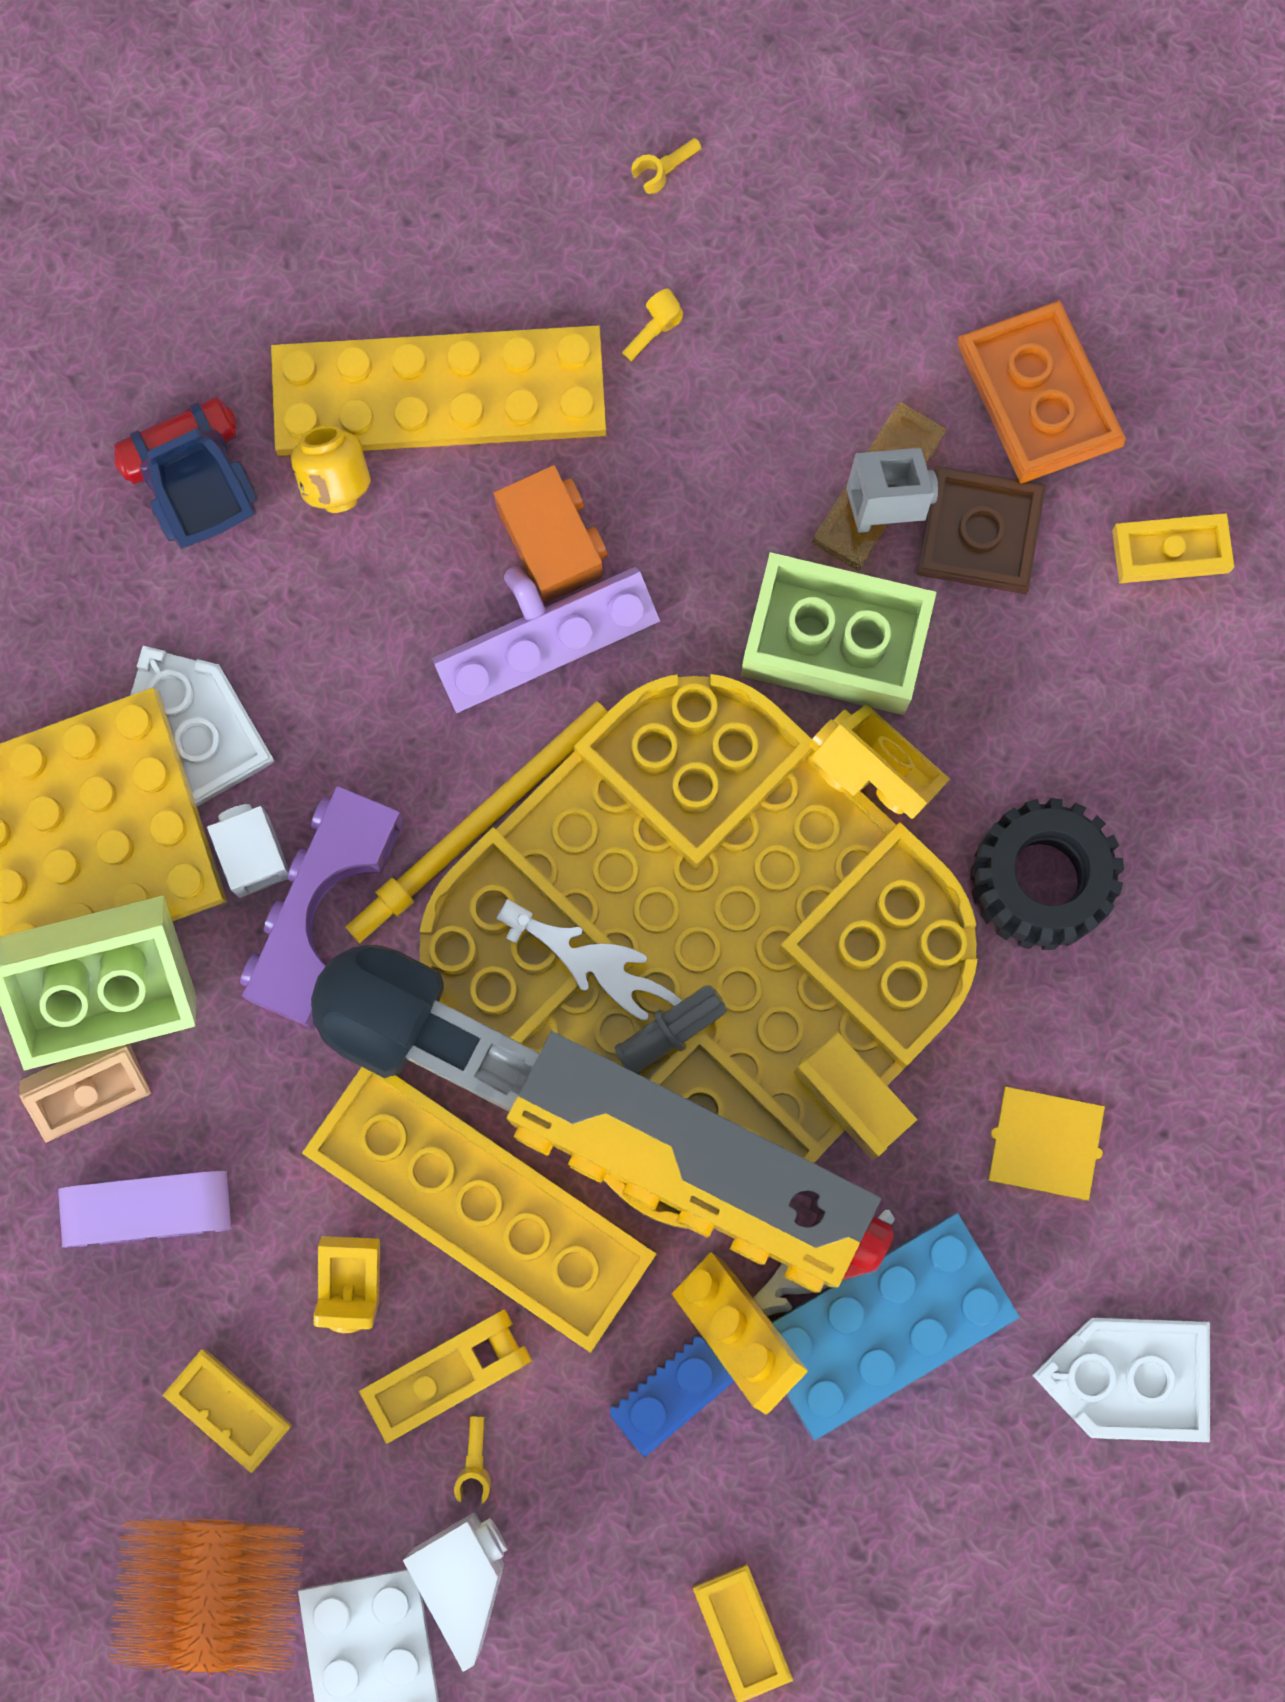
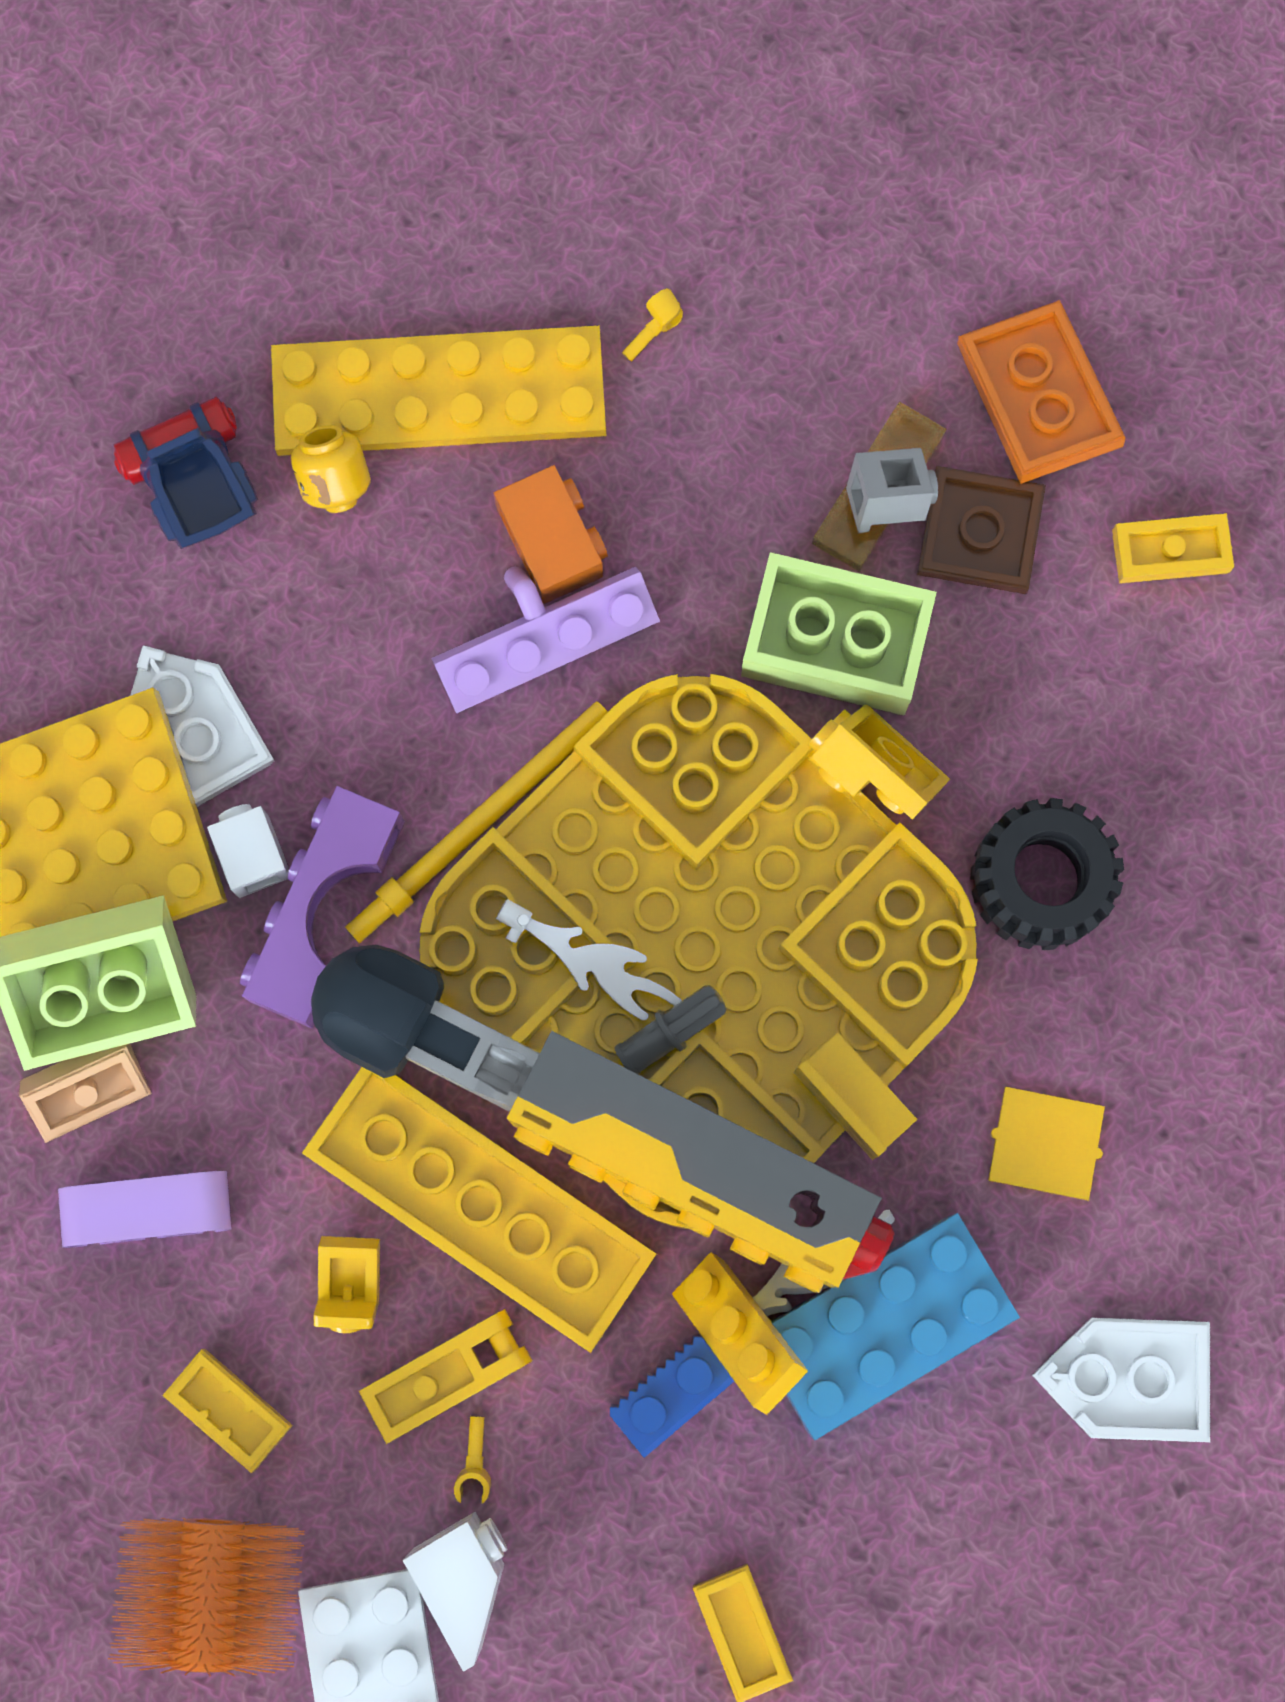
(663, 165): yellow hand -> none

